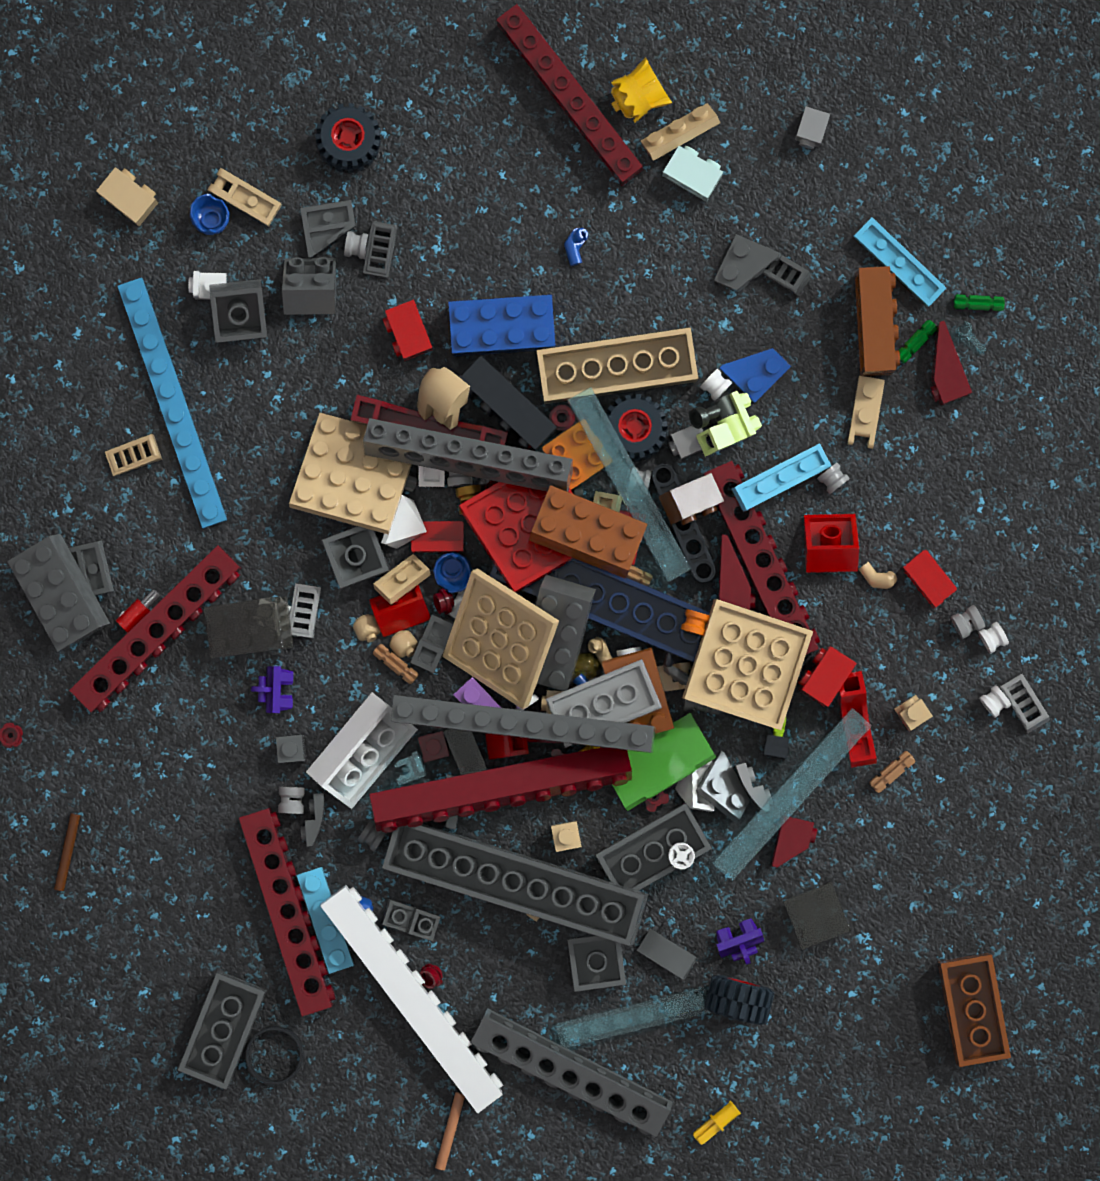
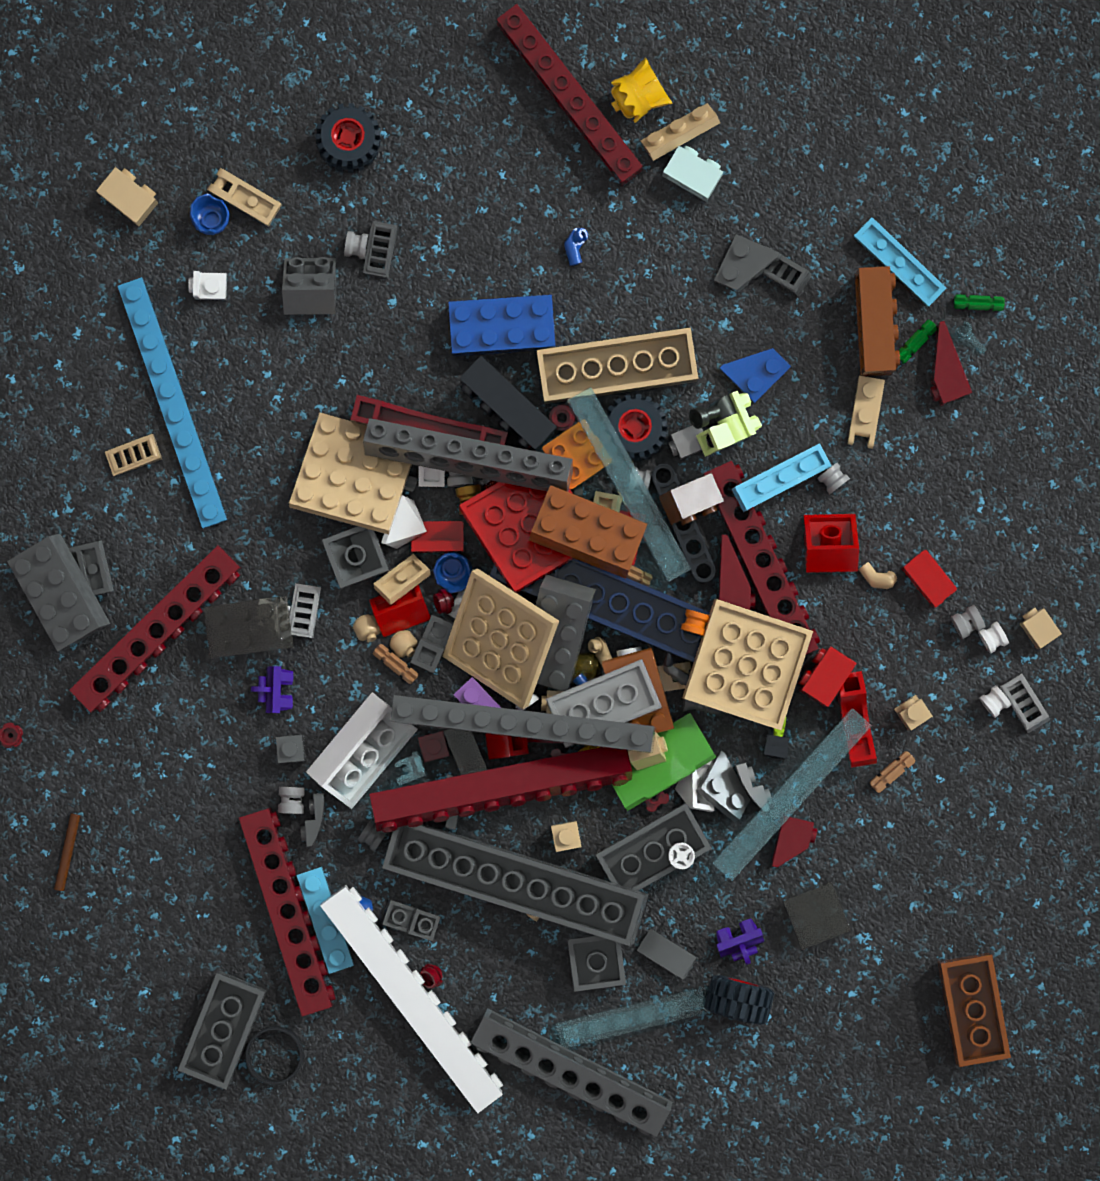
(136, 611): red piece -> none
(238, 310): dark grey brick -> none
(326, 224): dark grey wing -> none
(408, 330): red brick -> none
(442, 396): tan brick -> none
(450, 1131): nougat bar -> none
(643, 760): none -> tan brick
(716, 384): white wheel -> none
(716, 1123): yellow axle -> none
(812, 128): light grey brick -> none
(1039, 627): none -> tan brick

